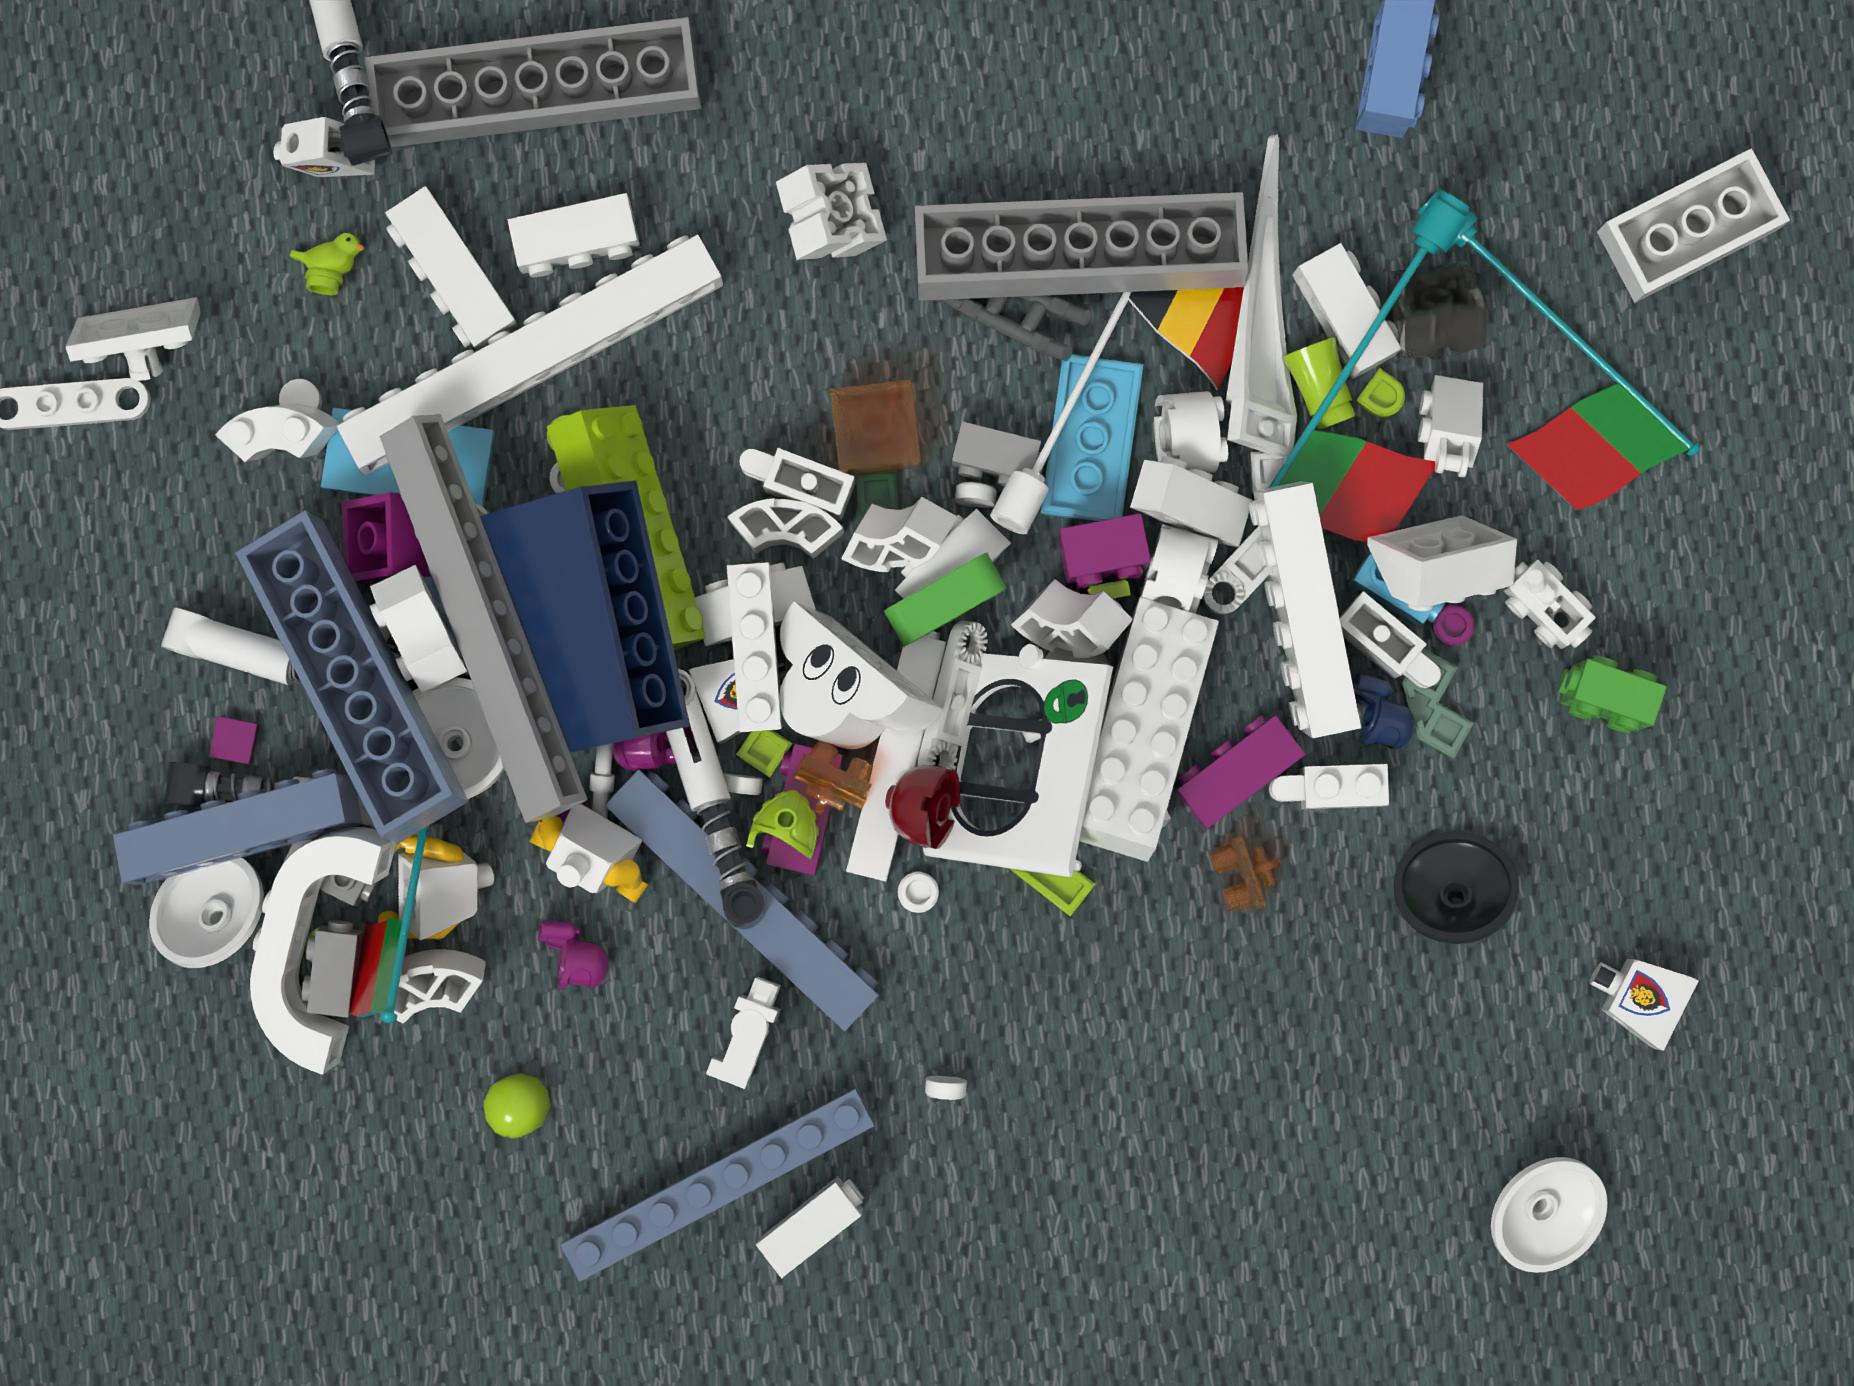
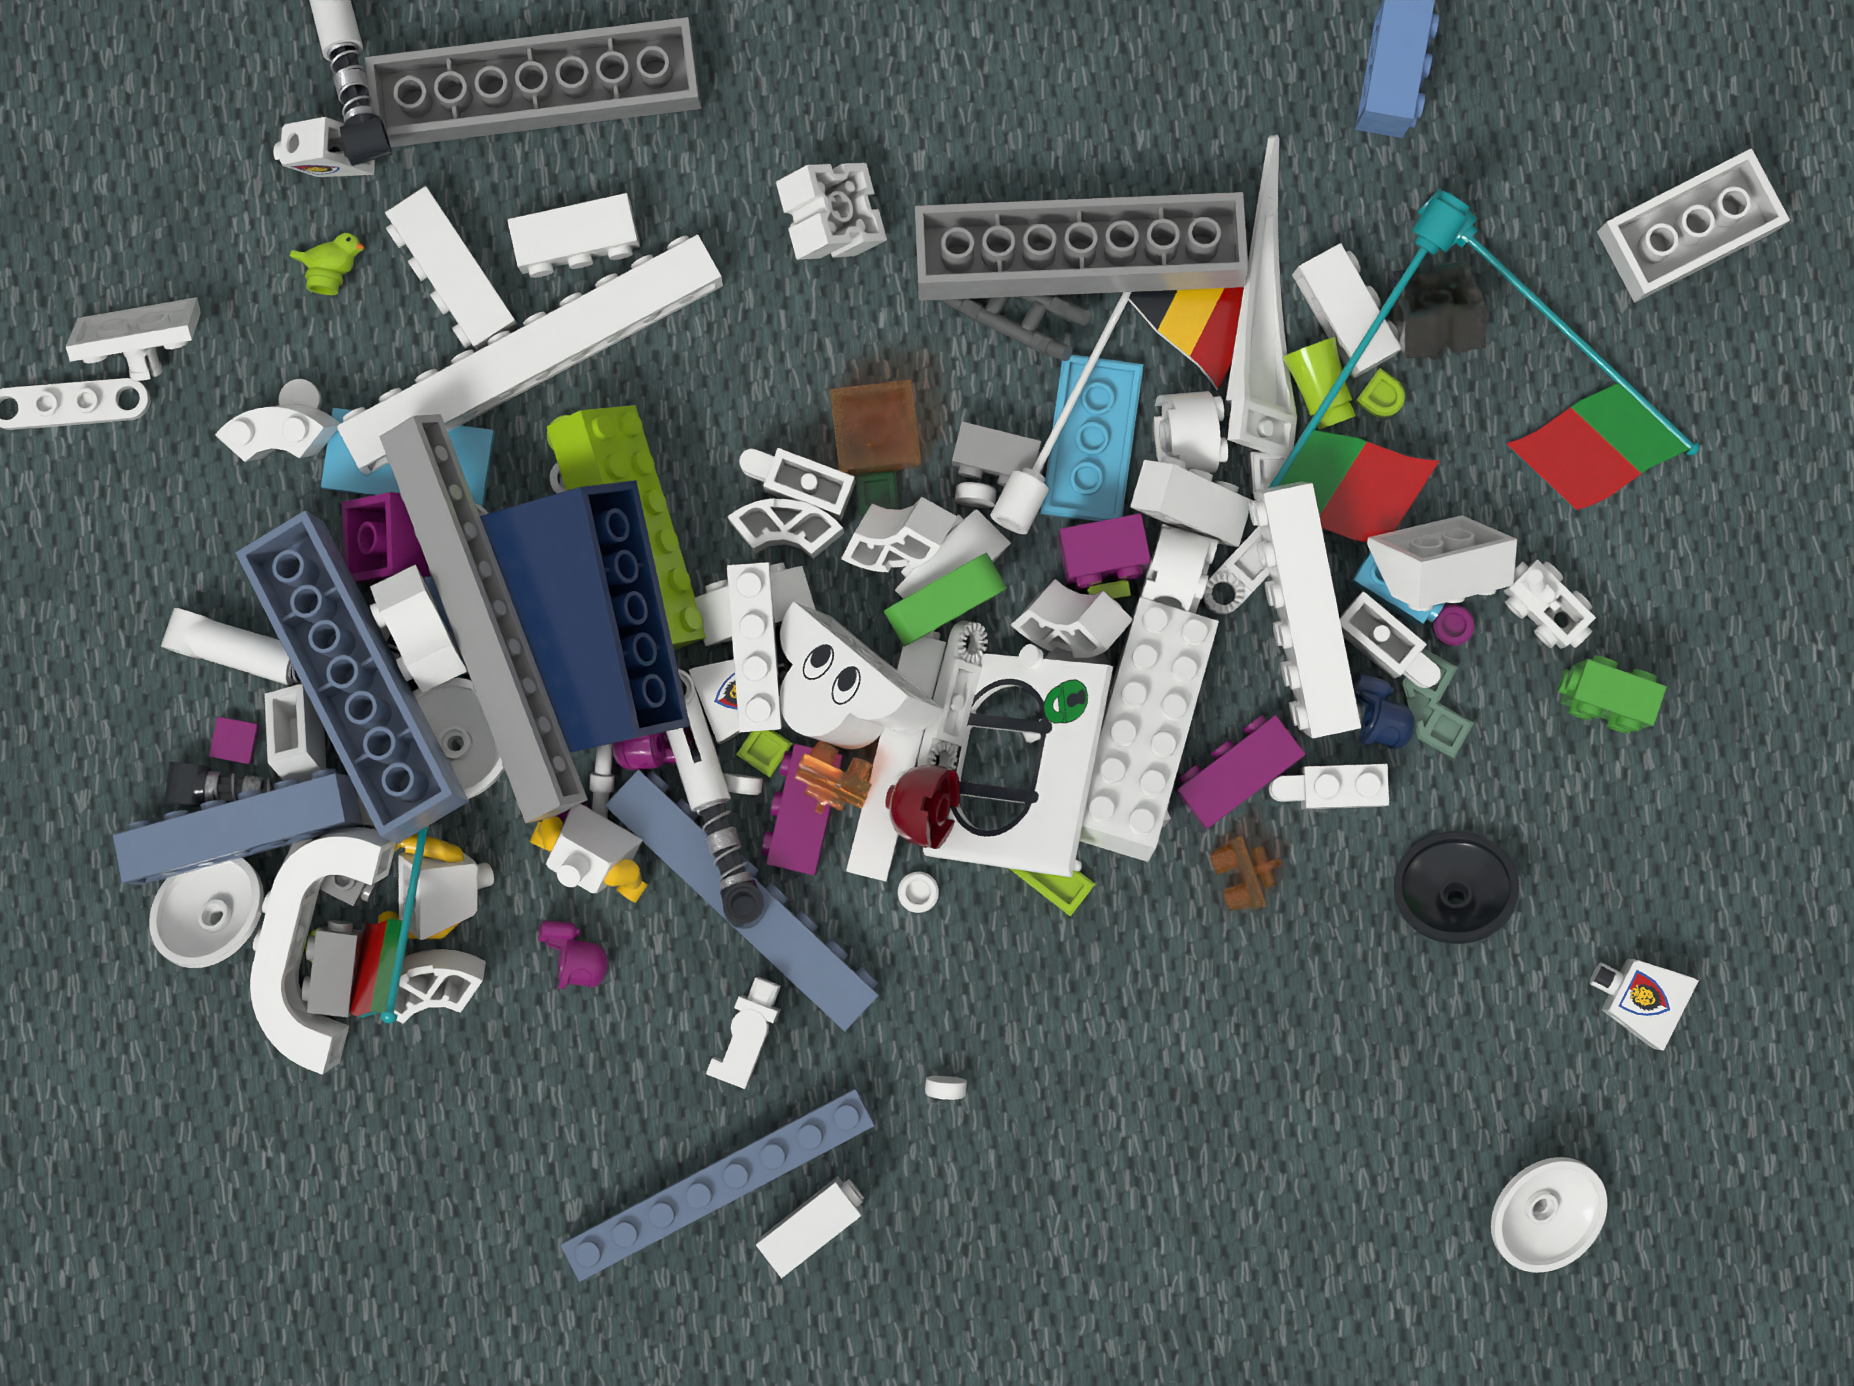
(294, 734): none -> white piece
(516, 1105): lime hair -> none
(788, 819): lime helmet -> none
(1451, 423): white brick -> none

